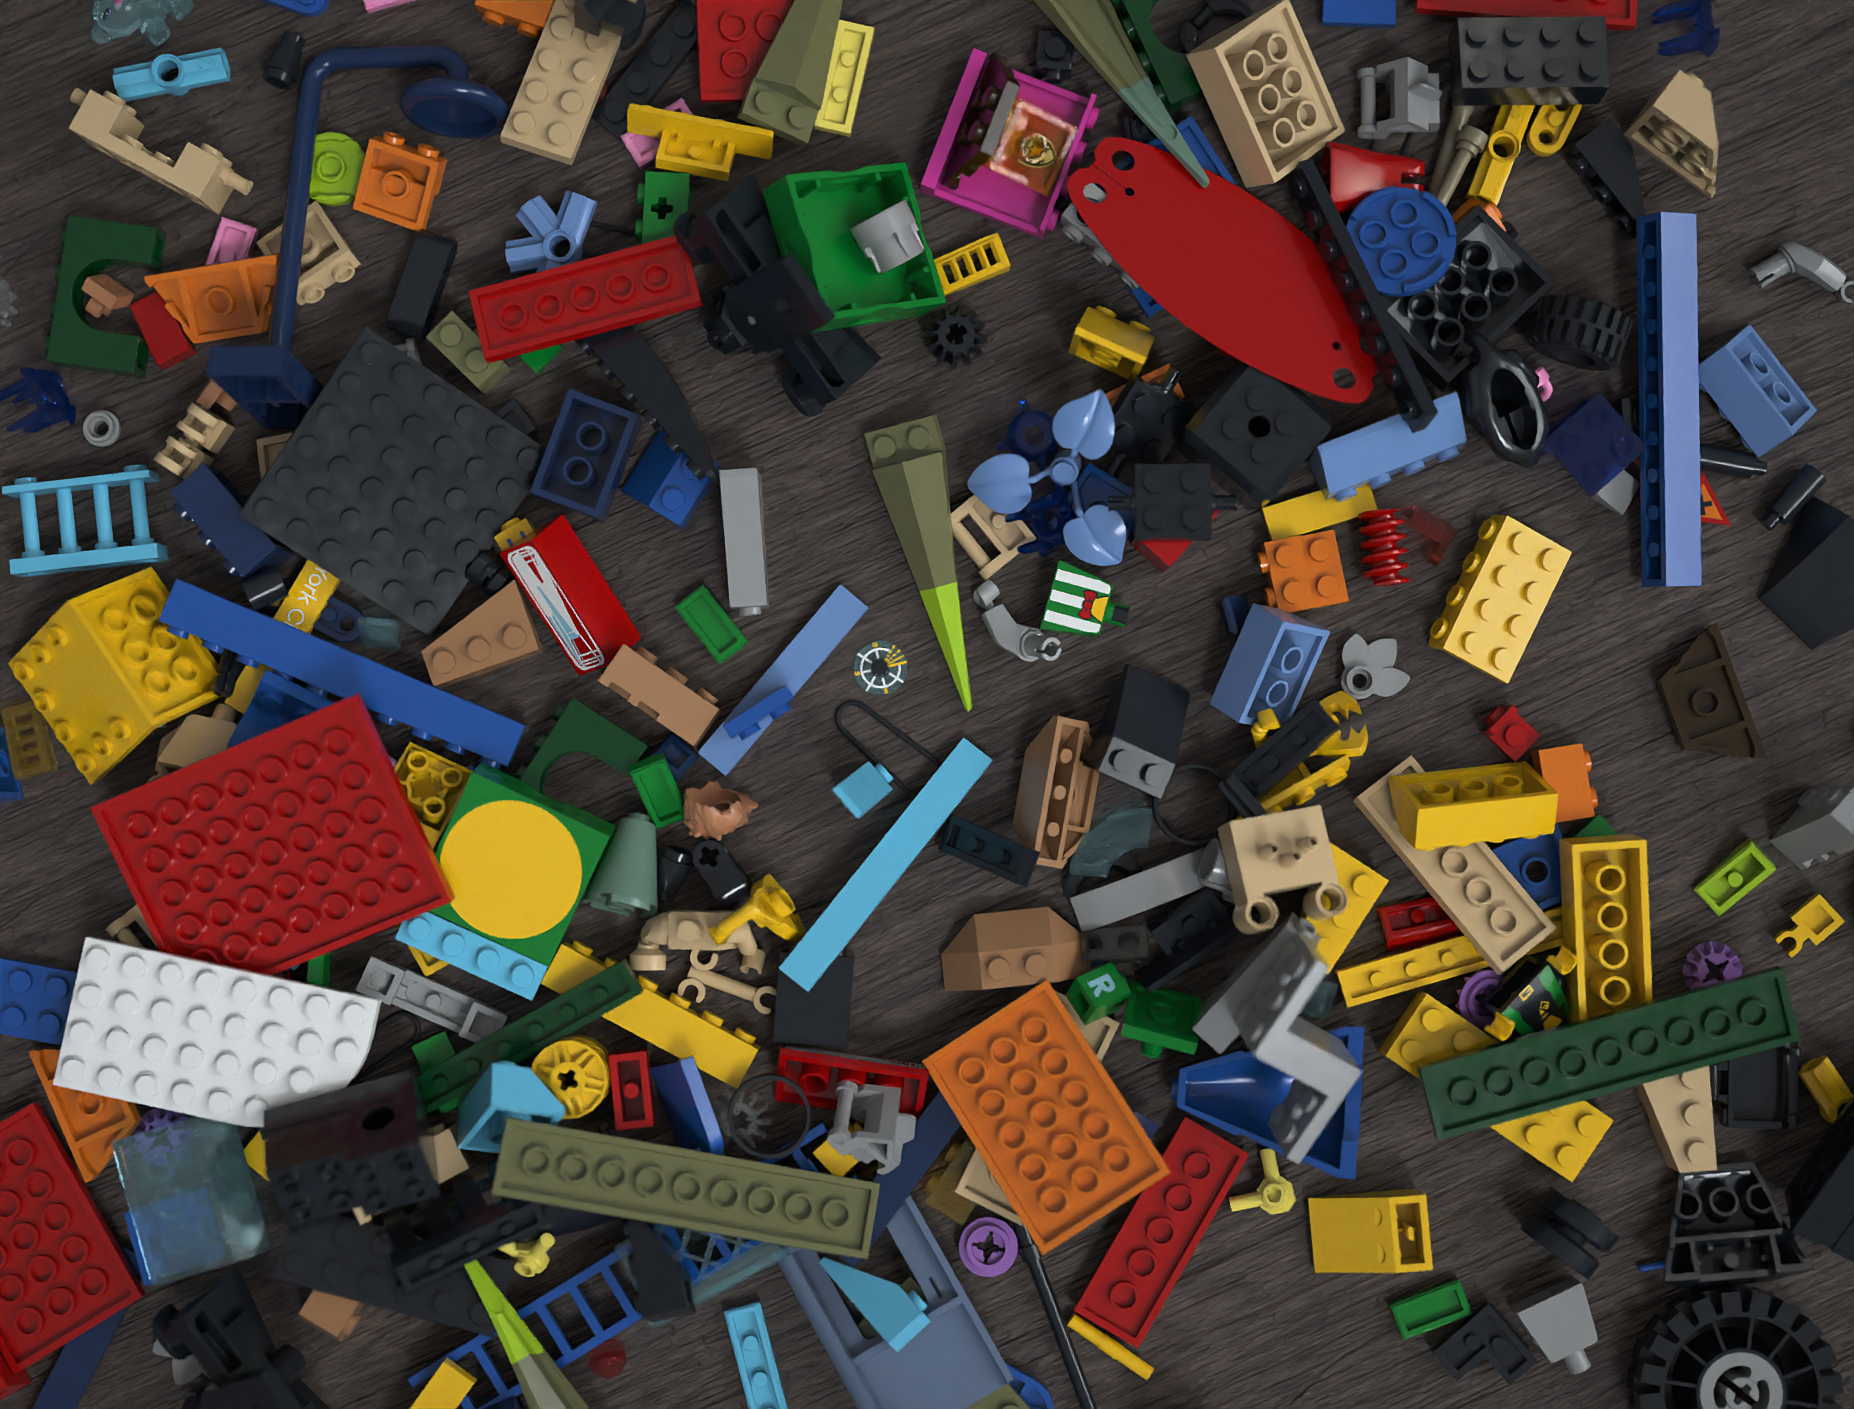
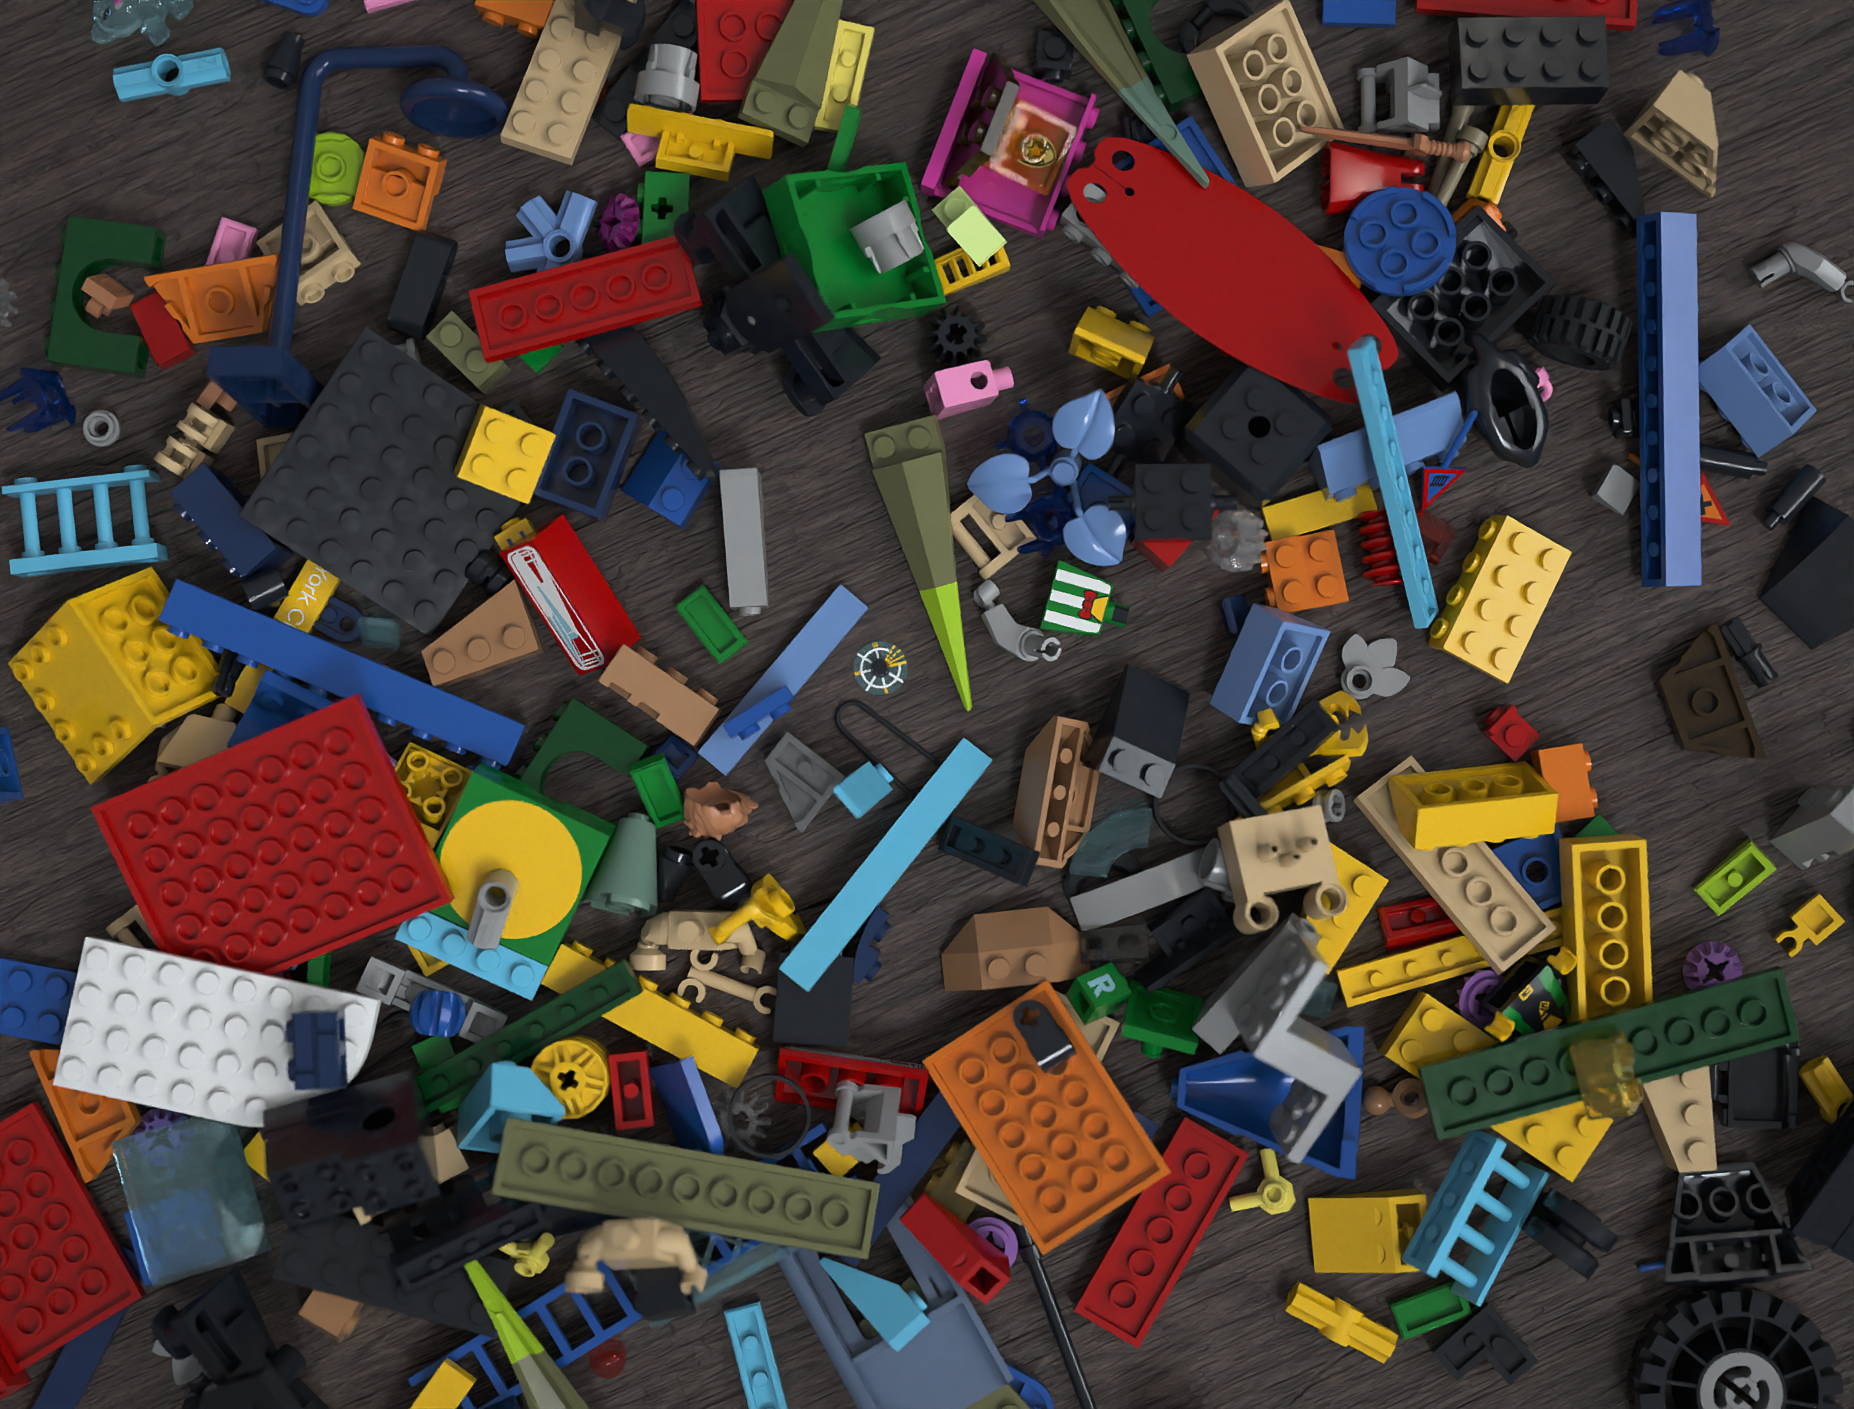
(41, 736): clear yellow slope -> none
(198, 174): tan brick -> none
(318, 1049): none -> dark blue brick
(437, 1013): none -> blue piece
(492, 910): none -> light grey piece
(504, 454): none -> yellow brick
(616, 235): none -> magenta gear
(633, 1246): none -> tan torso
(668, 79): none -> light grey piece
(802, 779): none -> flat silver wing
(845, 138): none -> green tile
(866, 957): none -> dark blue slope
(952, 393): none -> bright pink torso
(958, 1248): none -> red slope
(969, 226): none -> yellowish green slope
(1045, 1041): none -> black piece
(1110, 1346): yellow piece -> none
(1237, 540): none -> clear gear
(1331, 803): none -> light grey bush
(1341, 1322): none -> yellow piece
(1362, 296): black plate -> none
(1378, 1100): none -> medium nougat plate
(1393, 481): none -> medium azure tile
(1416, 146): none -> nougat sword
(1438, 479): none -> blue piece
(1452, 1206): none -> medium azure fence
(1555, 125): yellow plate -> none
(1559, 1323): light grey torso -> none
(1593, 443): clear blue bracket -> none
(1607, 1077): none -> clear yellow bracket
(1748, 651): none -> black axle

